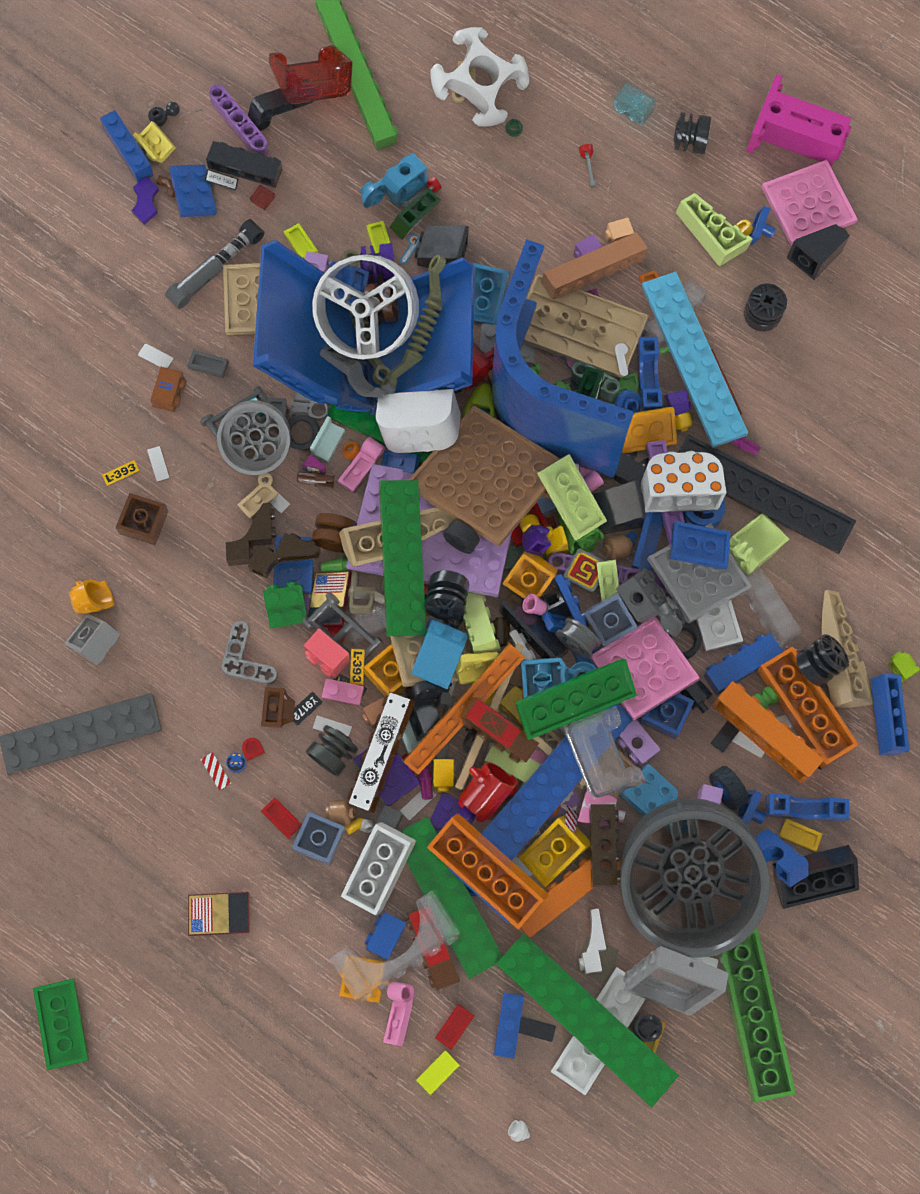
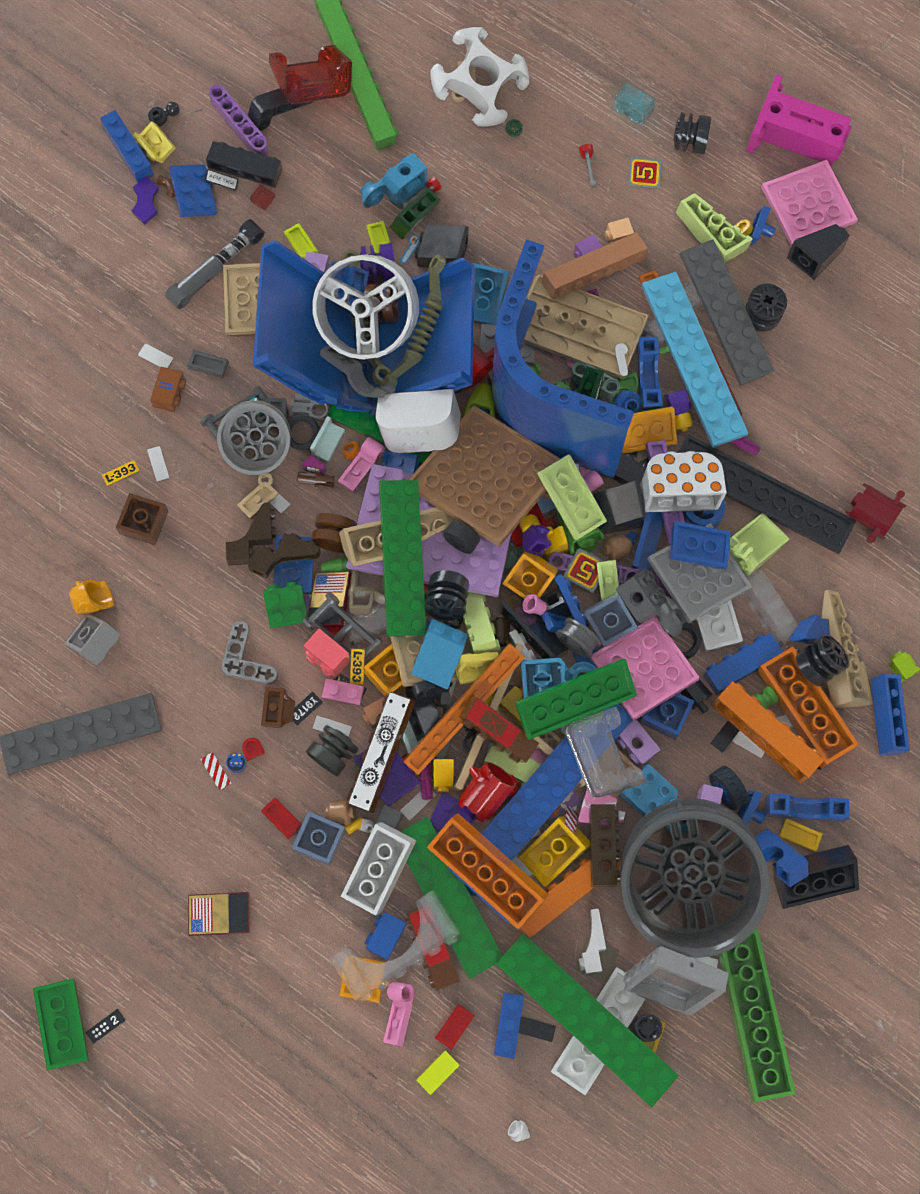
(105, 1026): none -> black sticker
(645, 172): none -> sticker
(726, 312): none -> dark grey plate
(810, 629): none -> blue slope
(876, 511): none -> dark red container

